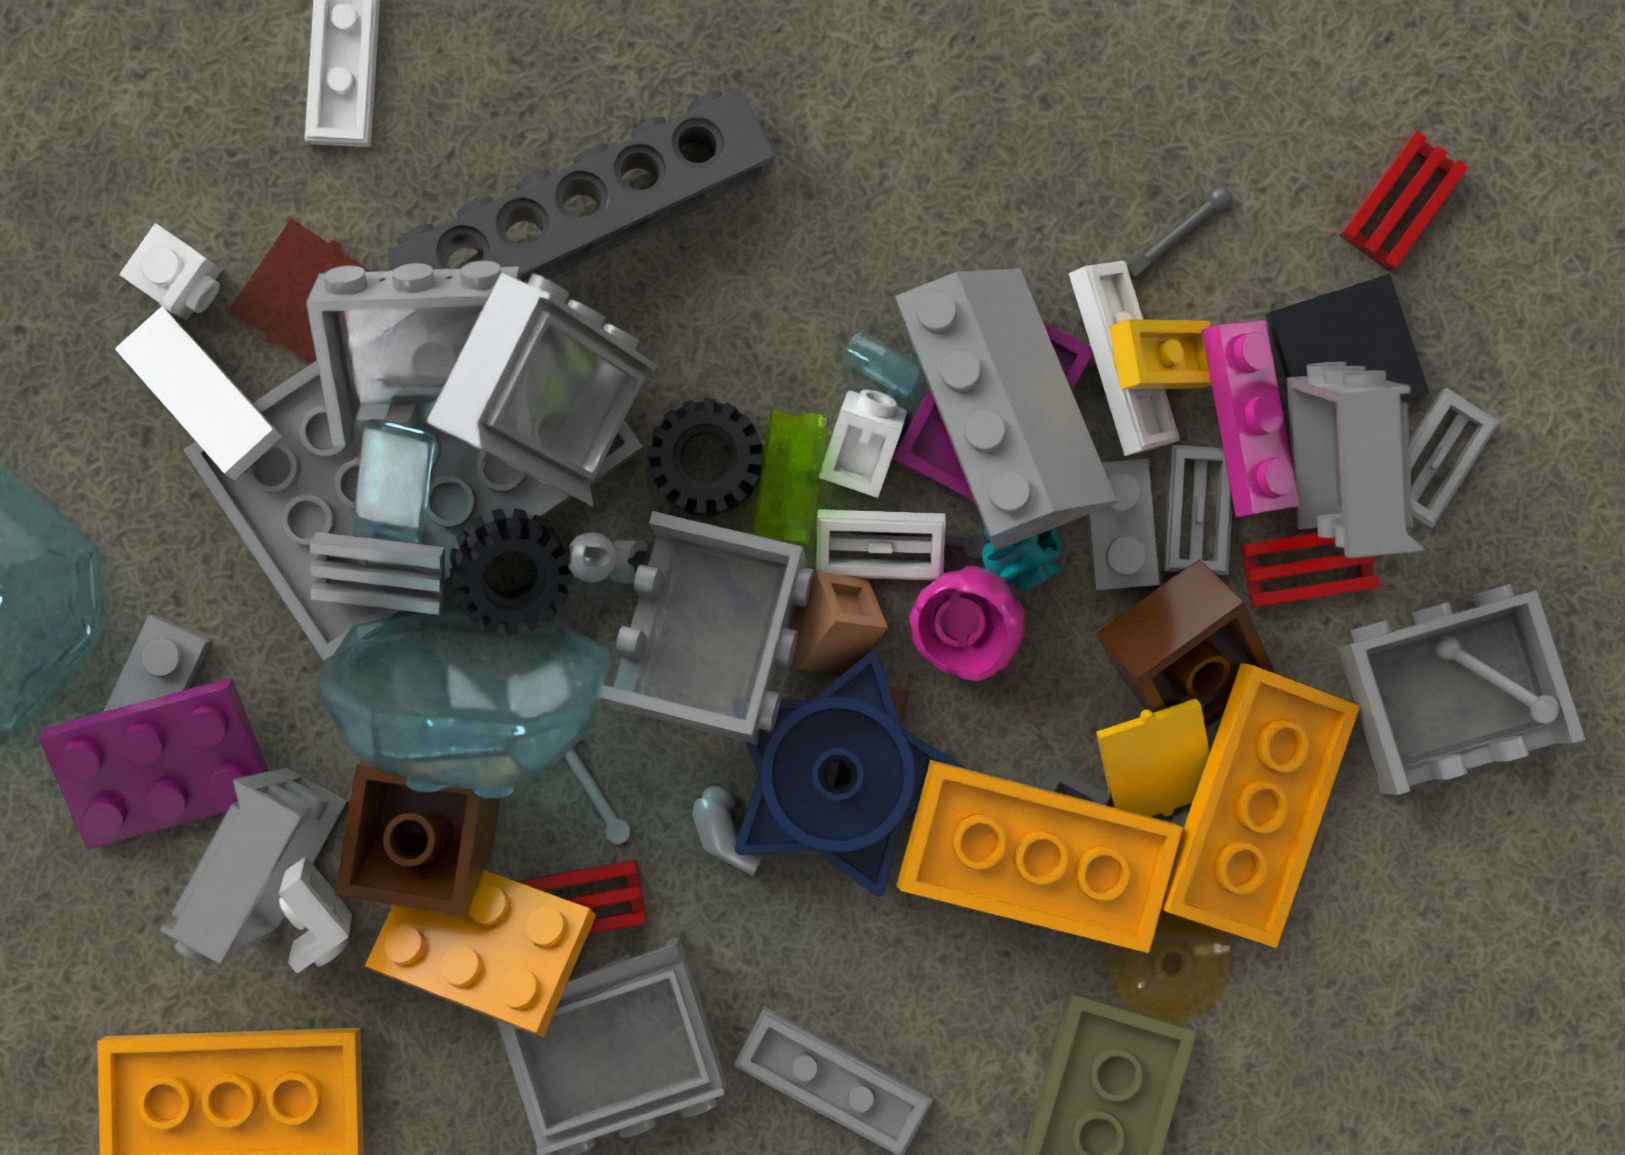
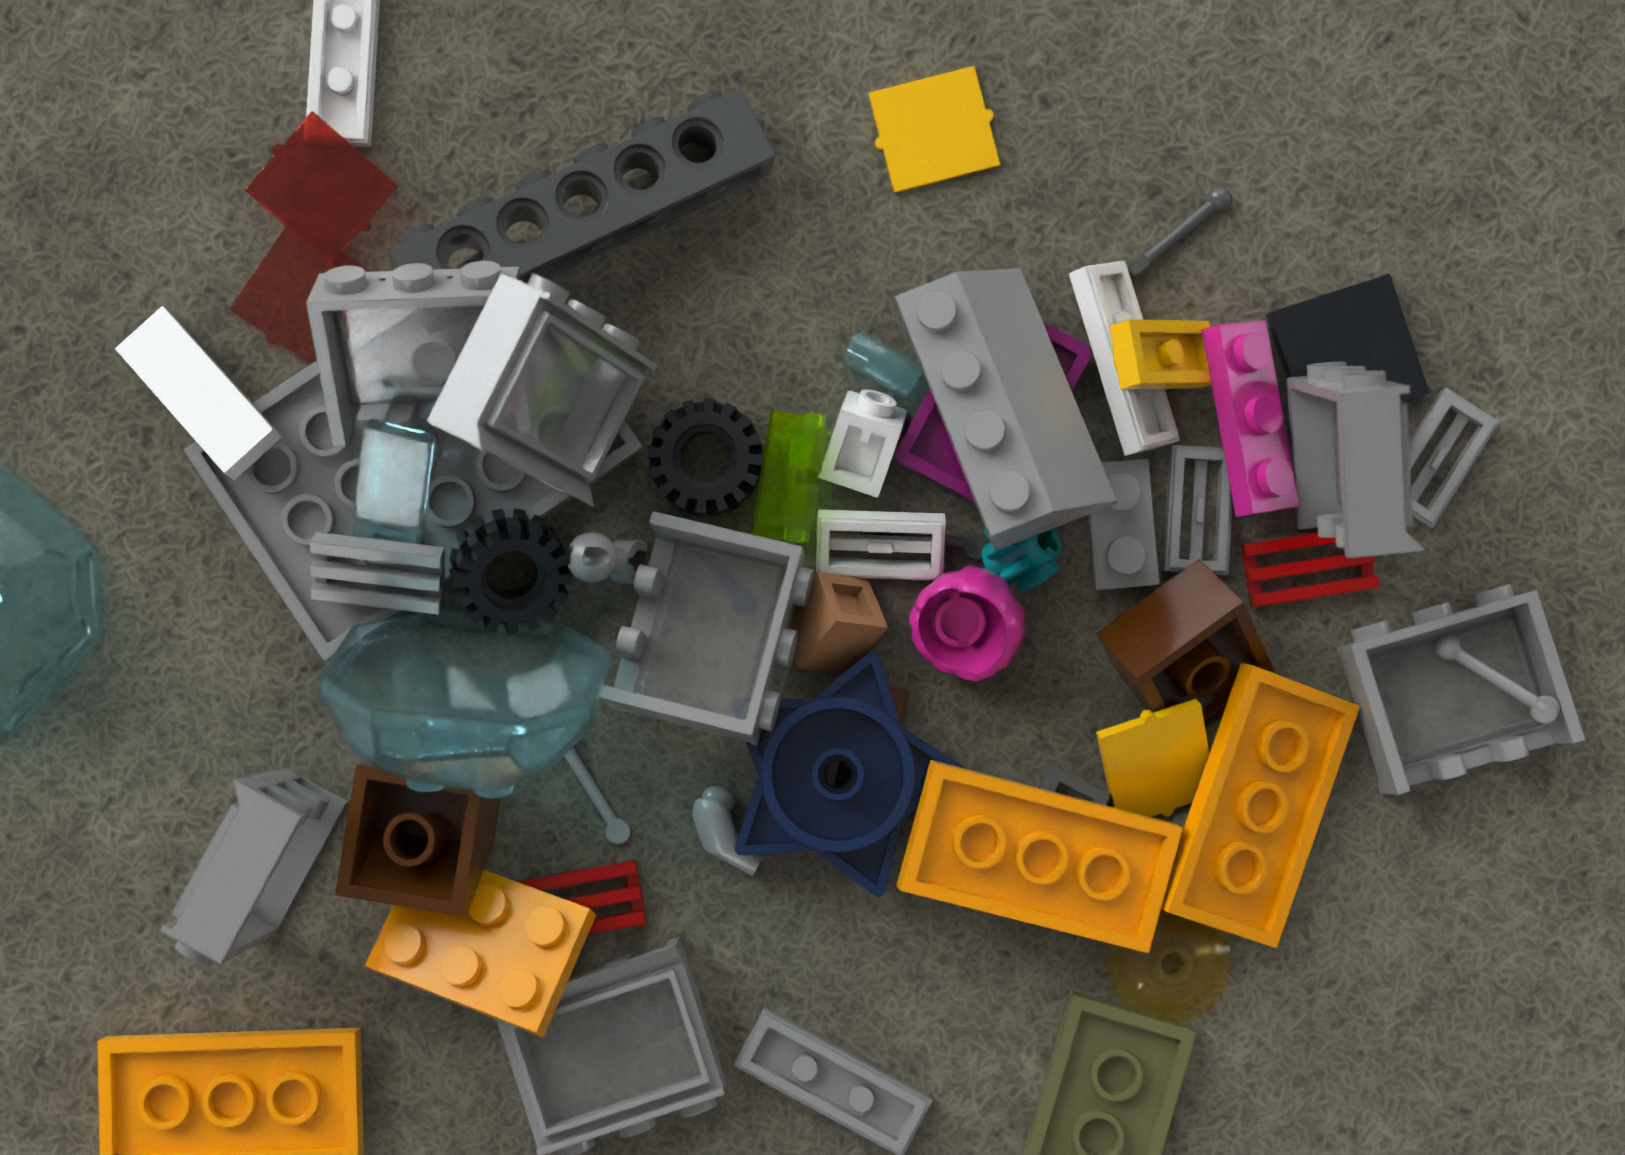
(153, 762): magenta plate -> none
(159, 663): light grey plate -> none
(173, 273): white bracket -> none
(312, 904): white bracket -> none
(321, 188): none -> clear red piece
(934, 129): none -> yellow piece
(1434, 159): red tile -> none

